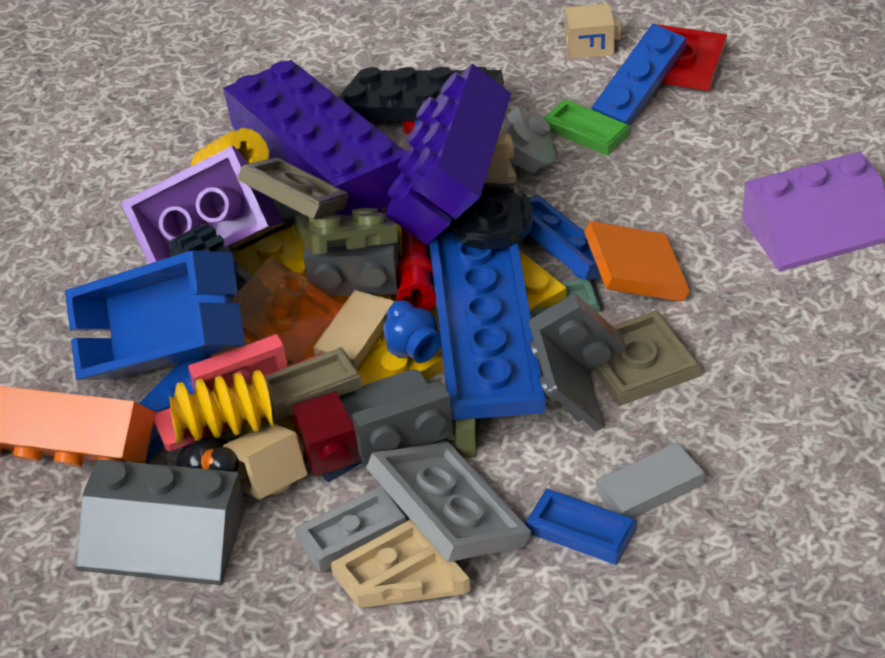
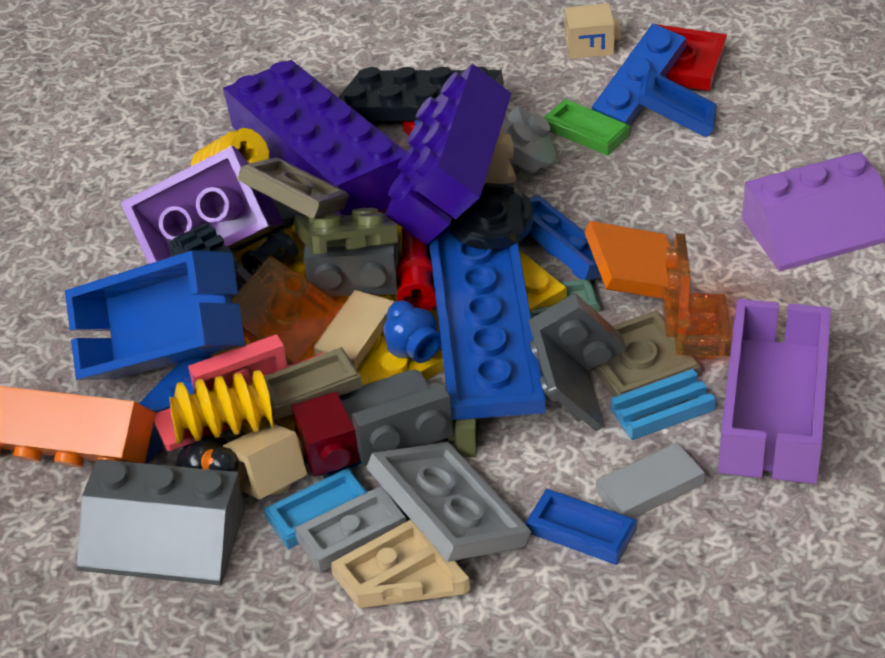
(275, 240): none -> black bush
(311, 503): none -> dark azure tile
(658, 399): none -> dark azure tile
(677, 103): none -> blue tile
(693, 319): none -> clear orange bracket
(775, 393): none -> medium lavender piece

